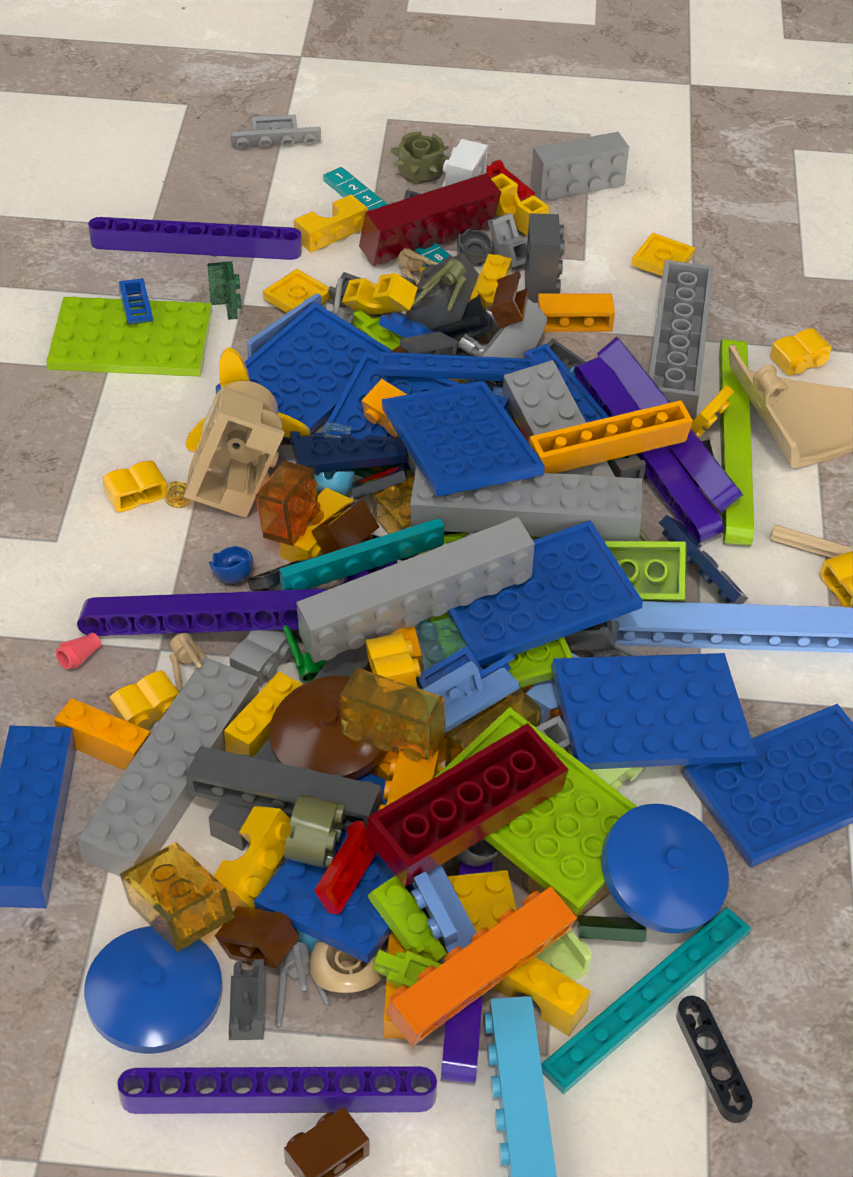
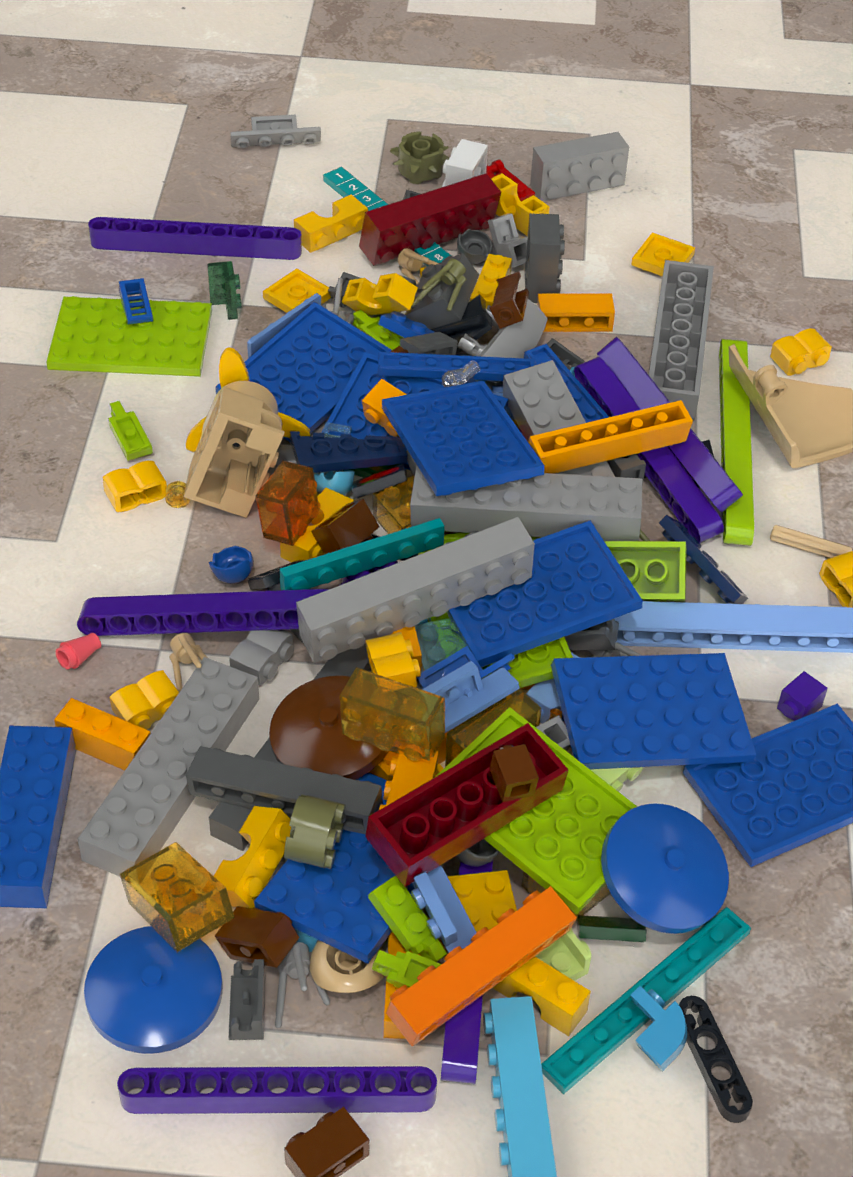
(129, 432): none -> lime hinge
(252, 726): yellow arch -> none
(306, 667): green plant -> none
(346, 869): red plate -> none
(460, 376): none -> clear arm
(513, 772): none -> reddish brown brick
(667, 1033): none -> dark azure brick
(707, 415): yellow plate -> none
(802, 697): none -> dark purple brick

